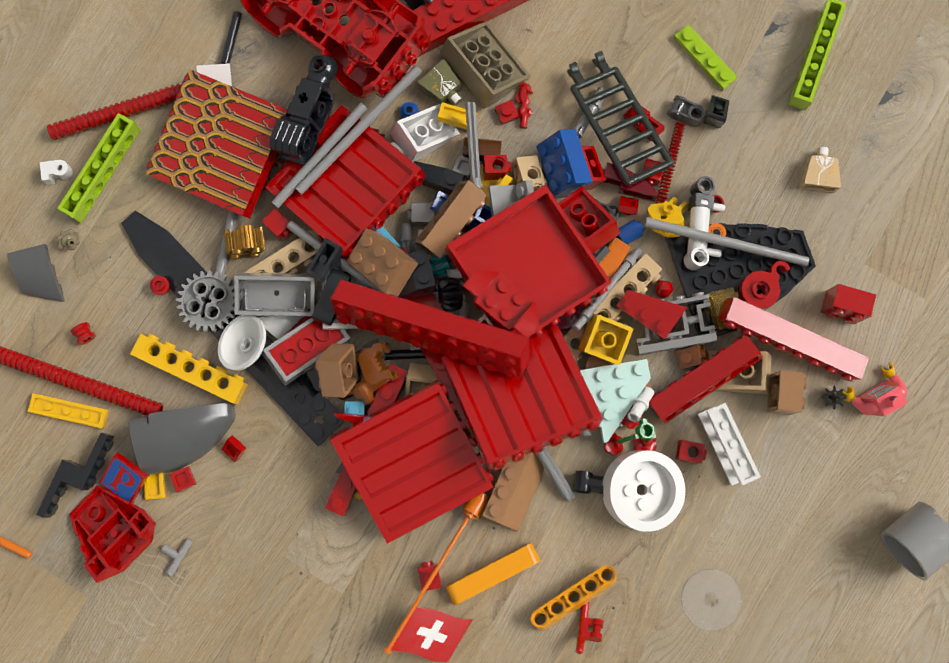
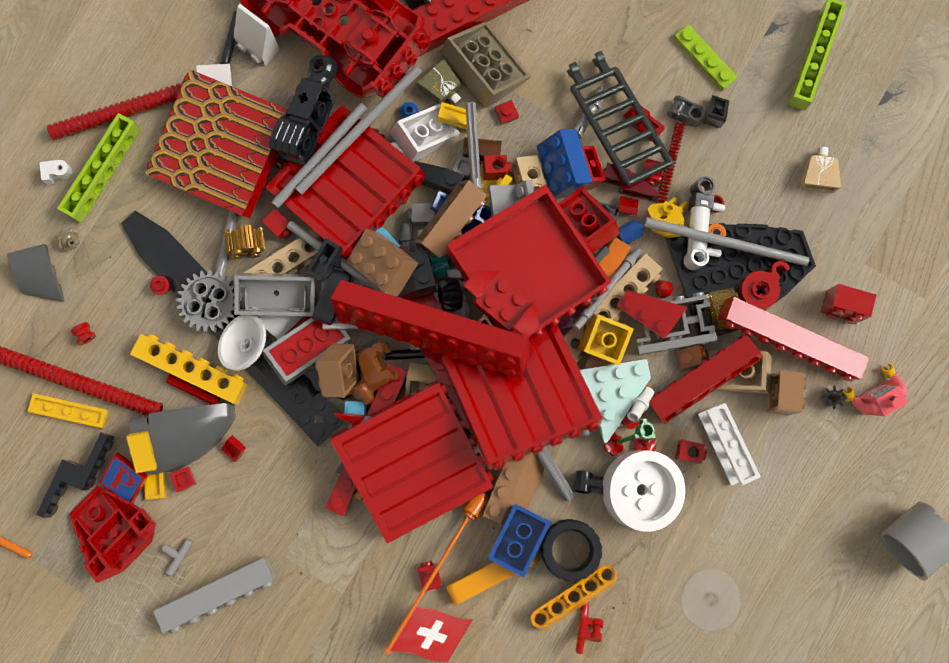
(141, 451): none -> yellow tile
(192, 389): none -> red axle
(214, 595): none -> light grey brick
(254, 36): none -> white slope
(519, 540): none -> blue brick
(522, 97): red animal -> none
(590, 564): none -> black tyre

